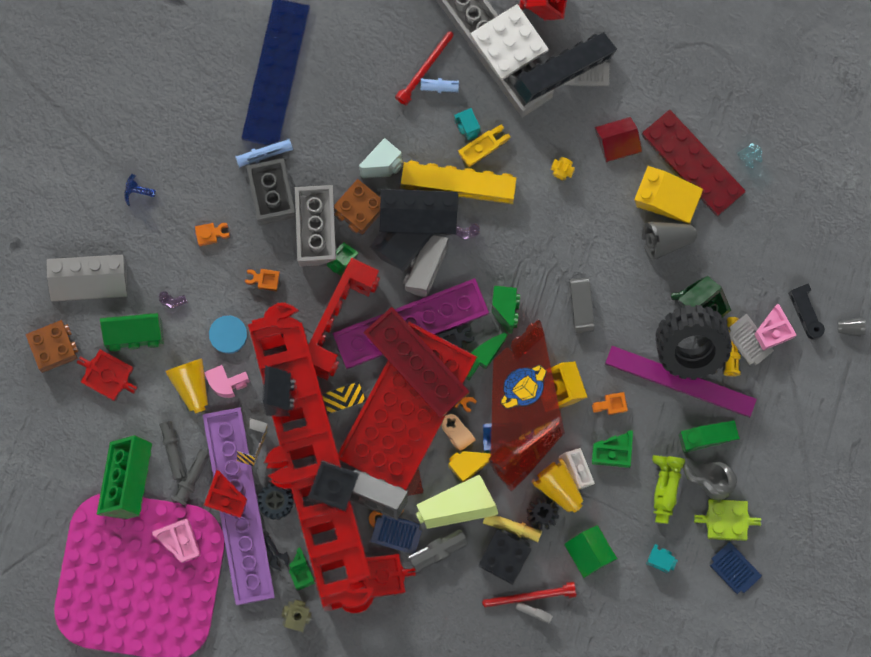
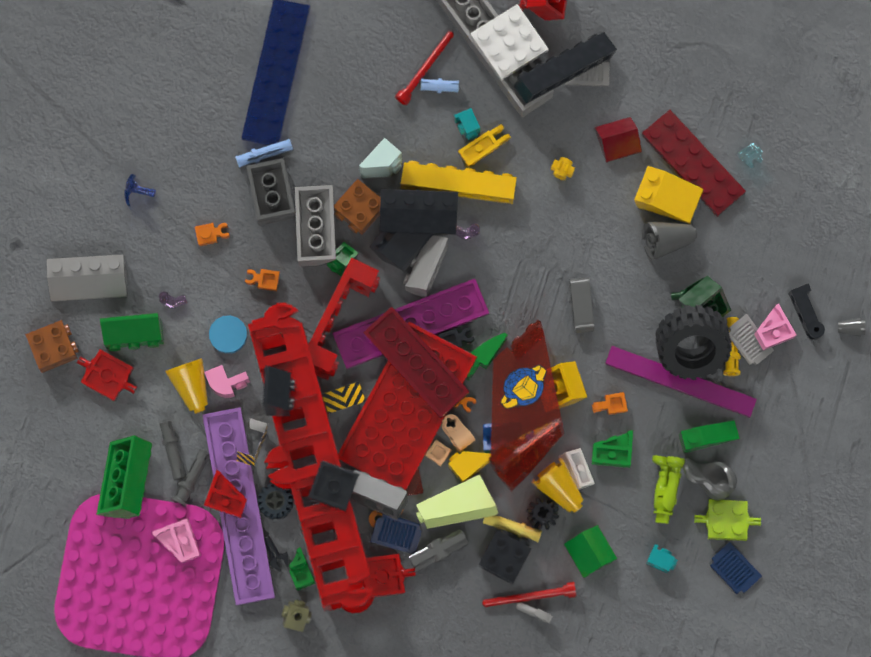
(438, 452): none -> light nougat tile
(504, 305): green slope -> none

